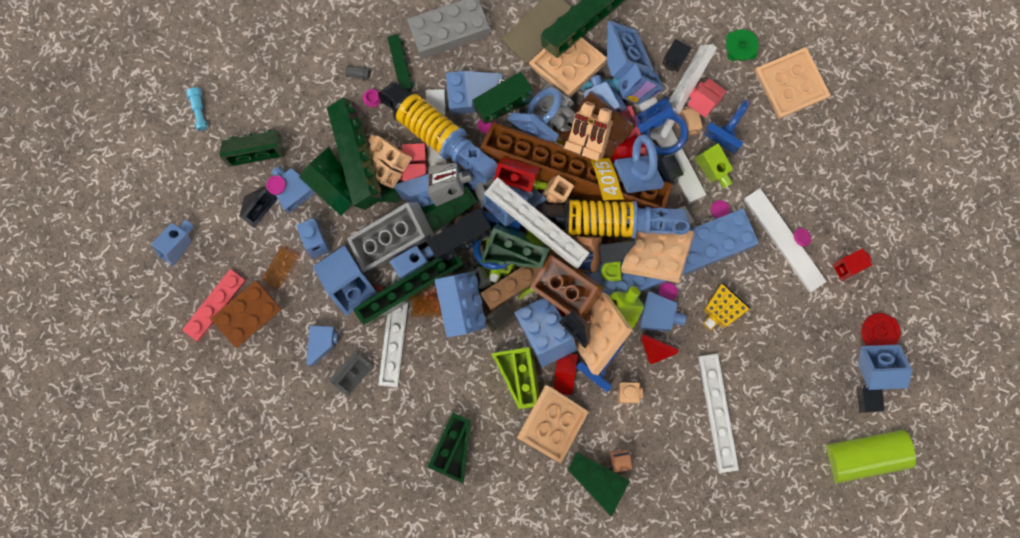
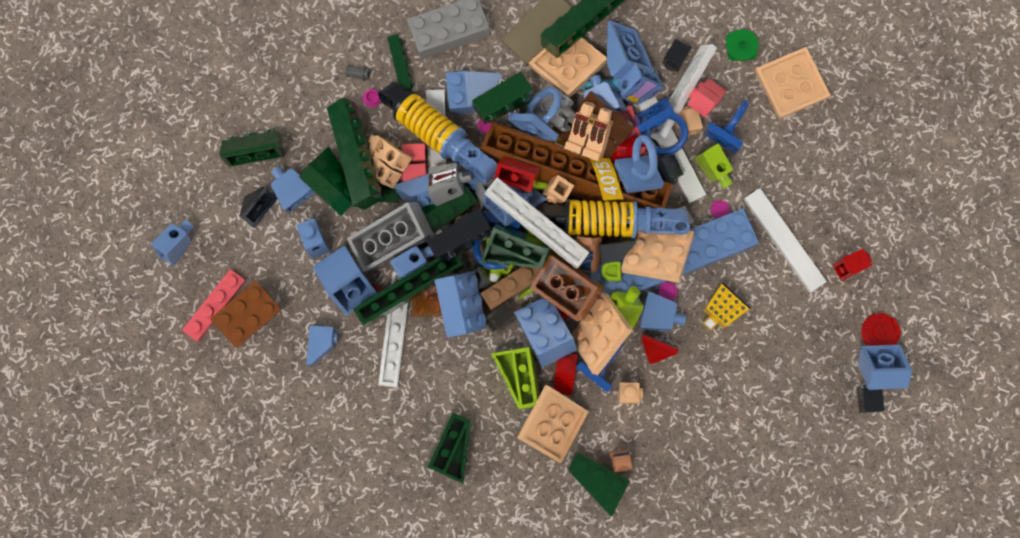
(194, 96): medium azure piece -> none
(276, 185): dark pink piece -> none
(280, 267): clear orange tile -> none
(351, 373): dark grey hinge -> none
(576, 327): black tile -> none
(718, 413): white tile -> none
(802, 237): dark pink piece -> none
(871, 456): lime brick -> none

